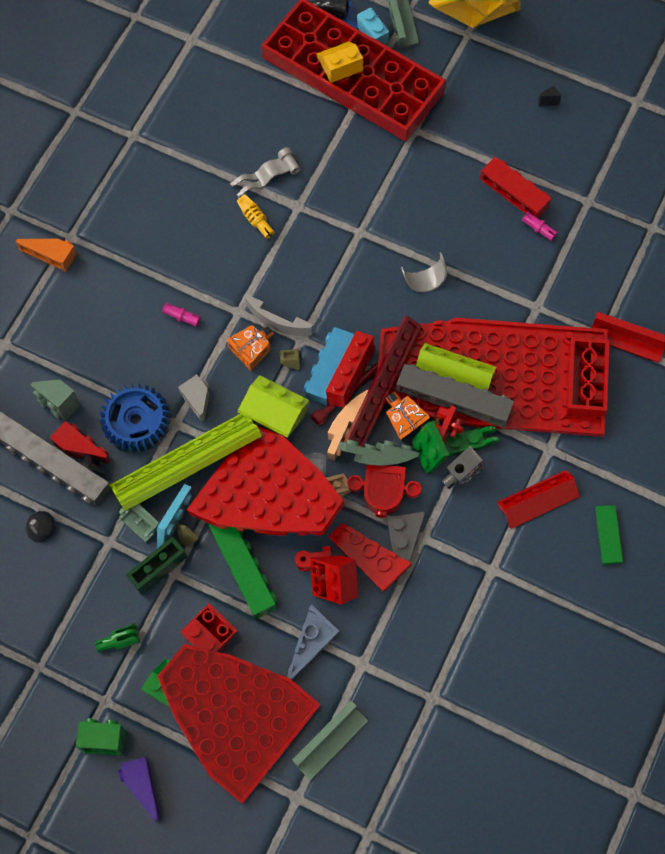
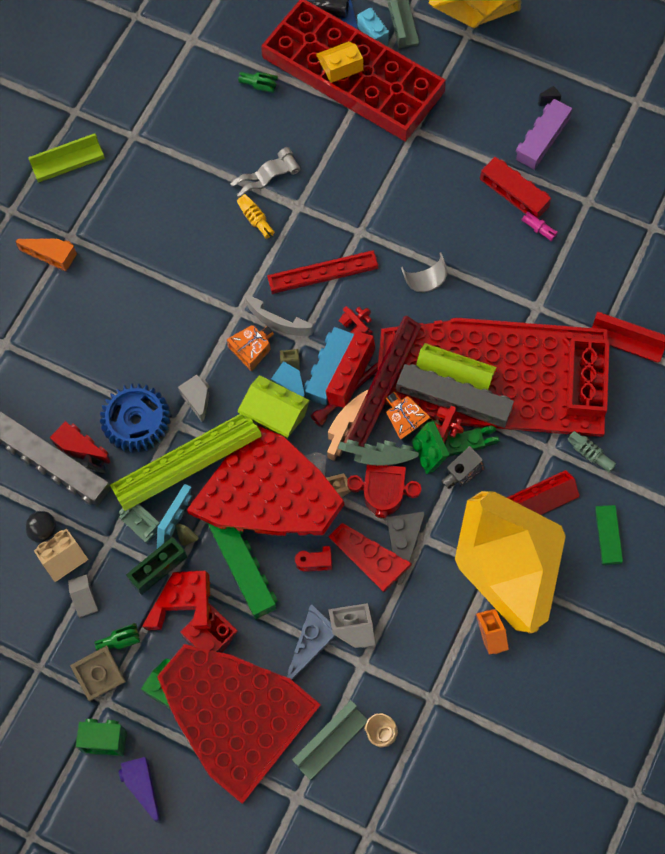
(57, 397): sand green slope -> none
(60, 554): none -> tan slope
(66, 157): none -> lime panel
(82, 596): none -> light grey slope
(97, 673): none -> dark tan tile
(181, 314): dark pink pin -> none
(183, 592): none -> red wing
(259, 81): none -> green arm
(289, 378): none -> dark azure slope
(322, 272): none -> red tile
(334, 578): red slope -> none
(350, 317): none -> red hips
(353, 625): none -> light grey slope
(381, 730): none -> tan hair
(492, 631): none -> orange slope
(511, 558): none -> yellow panel
(543, 134): none -> medium lavender brick
(591, 451): none -> sand green hinge

